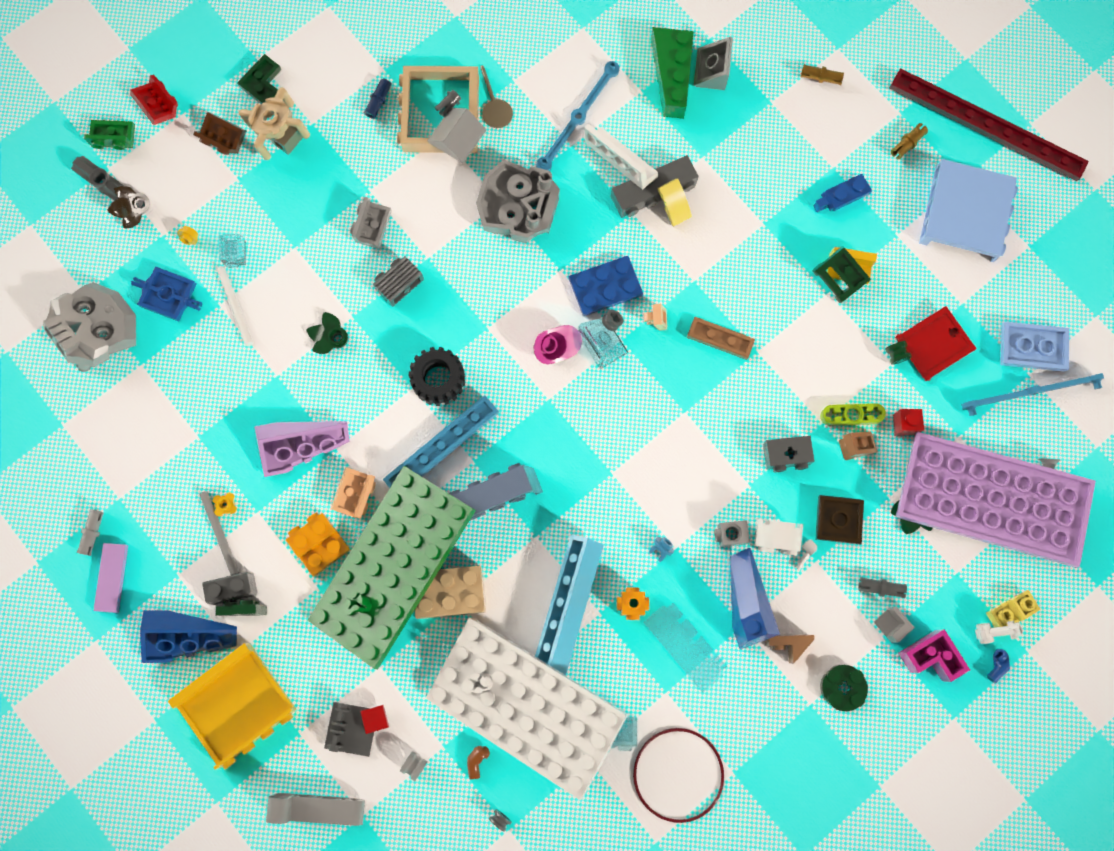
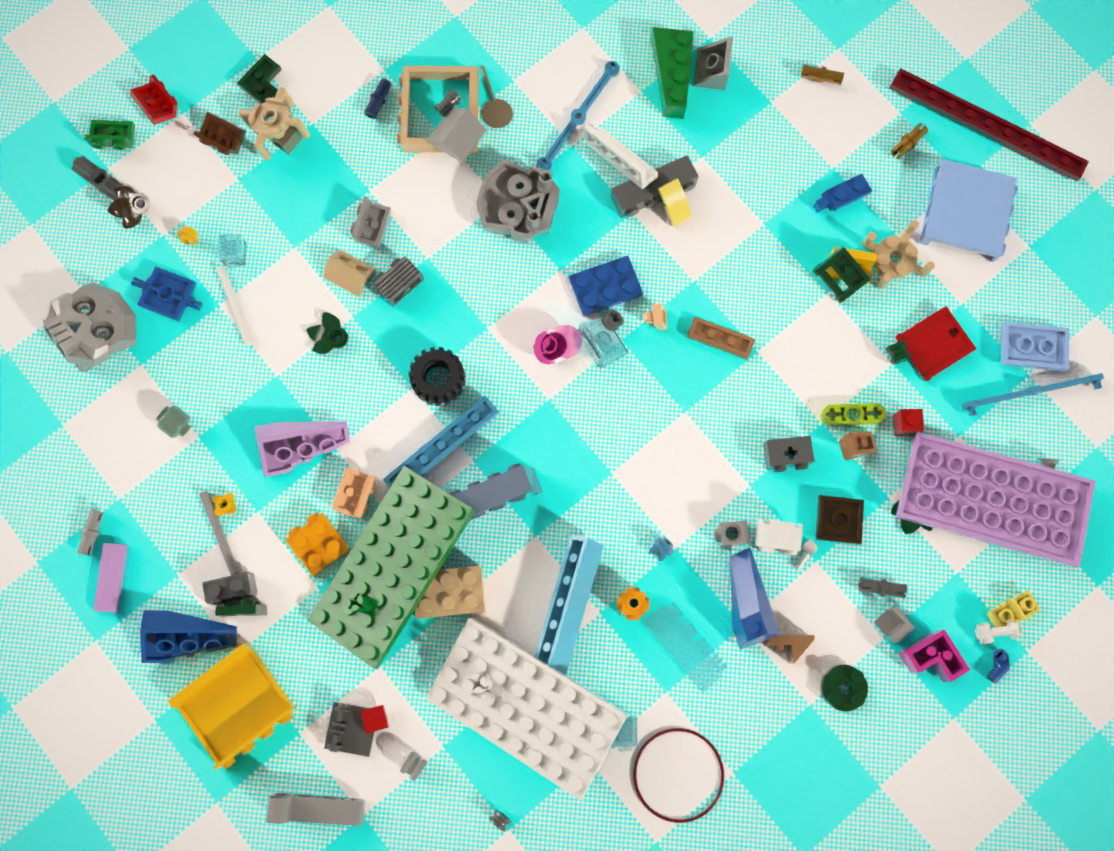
(173, 421): none -> sand green head
(348, 272): none -> tan panel
(475, 759): dark orange arm -> none
(904, 249): none -> tan plate

